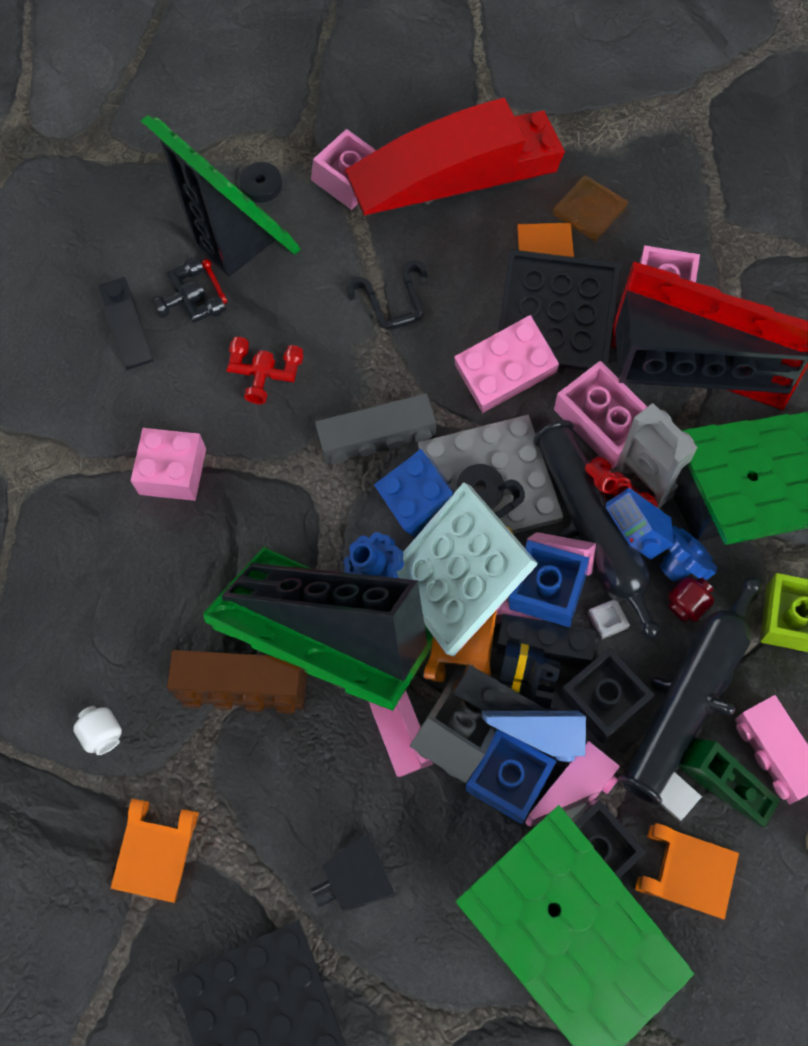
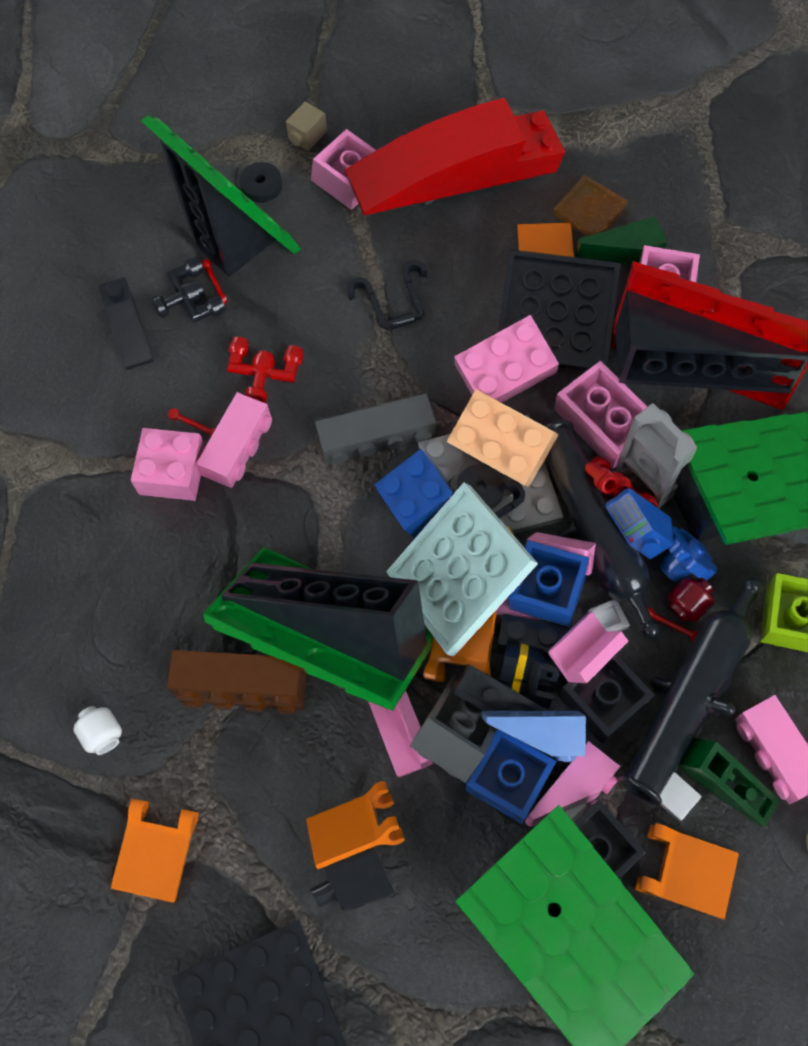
(175, 415): none -> red hinge
(234, 440): none -> bright pink brick
(306, 126): none -> dark tan brick
(353, 827): none -> orange flag
(374, 556): blue plant -> none
(502, 438): none -> light nougat brick
(586, 649): none -> bright pink panel
(622, 243): none -> dark green slope
(671, 624): none -> red hinge

